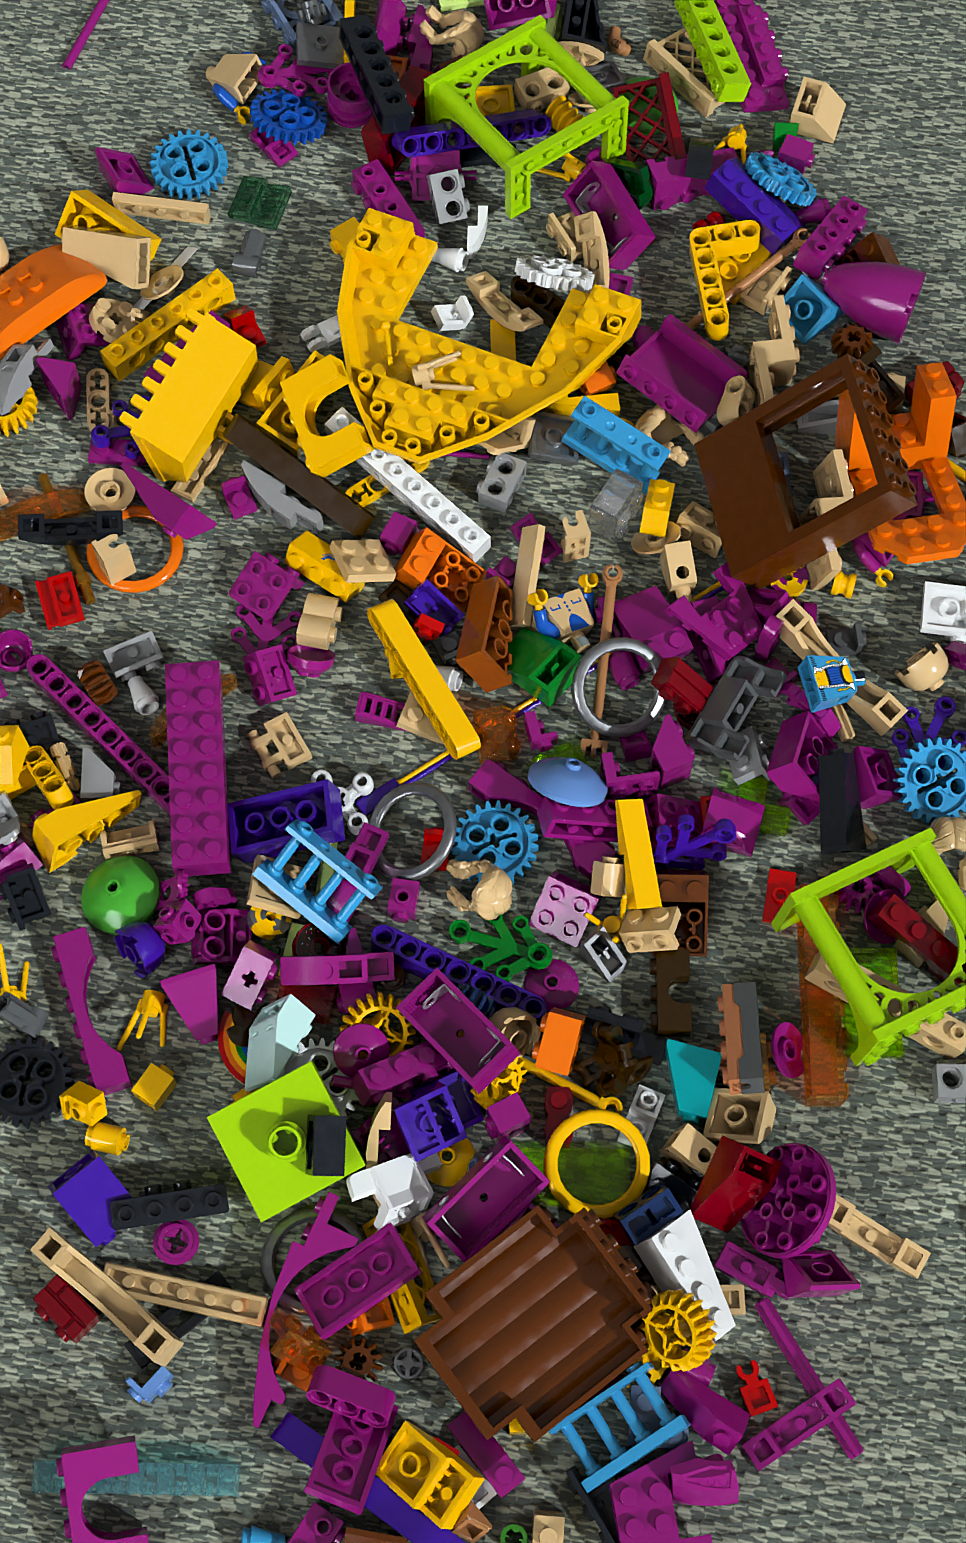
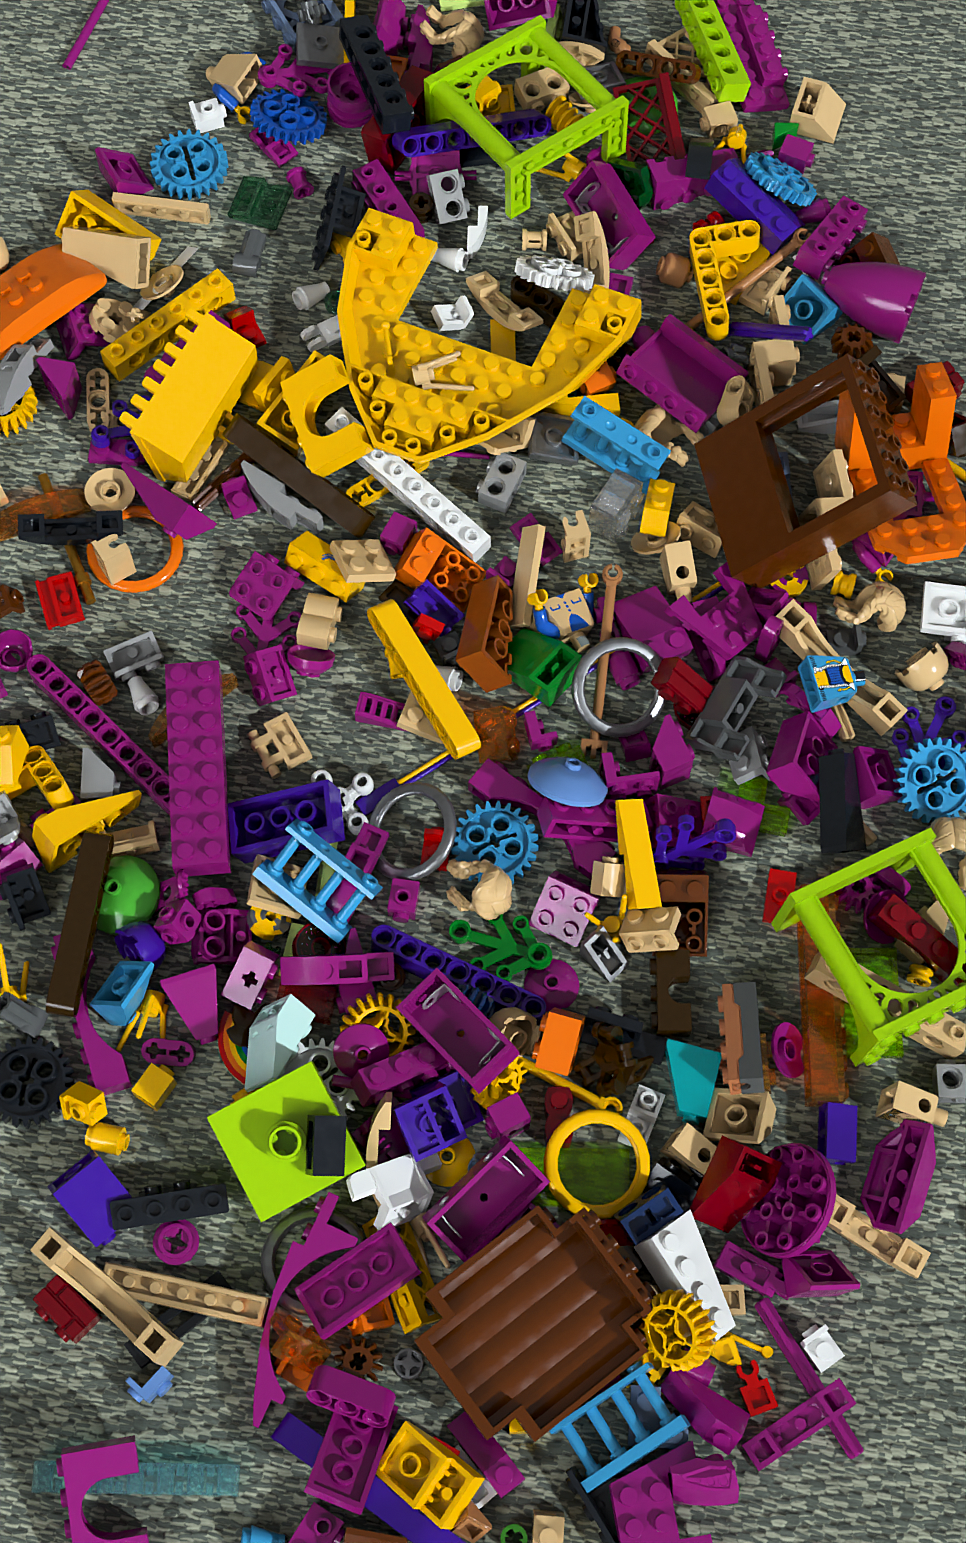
(65, 766): tan axle -> none
(80, 924): none -> dark brown beam
(123, 992): none -> dark azure slope
(168, 1059): none -> magenta beam
(207, 115): none -> white brick
(214, 488): none -> reddish brown axle
(299, 182): none -> magenta bush
(307, 296): none -> white cone
(333, 295): none -> clear green bush
(339, 215): none -> black bracket
(421, 205): none -> dark brown bush
(486, 93): none -> yellow brick
(534, 239): none -> tan bush
(658, 66): none -> reddish brown beam
(674, 270): none -> medium nougat head
(718, 119): none -> tan brick
(726, 1351): none -> yellow tile
(765, 1351): none -> yellow hinge
(770, 331): none -> dark purple axle
(820, 1347): none -> white bracket
(837, 1132): none -> dark purple hinge
(872, 598): none -> tan hair
(900, 1176): none -> magenta wedge
(906, 1105): none -> tan torso
(920, 975): none -> yellow bush

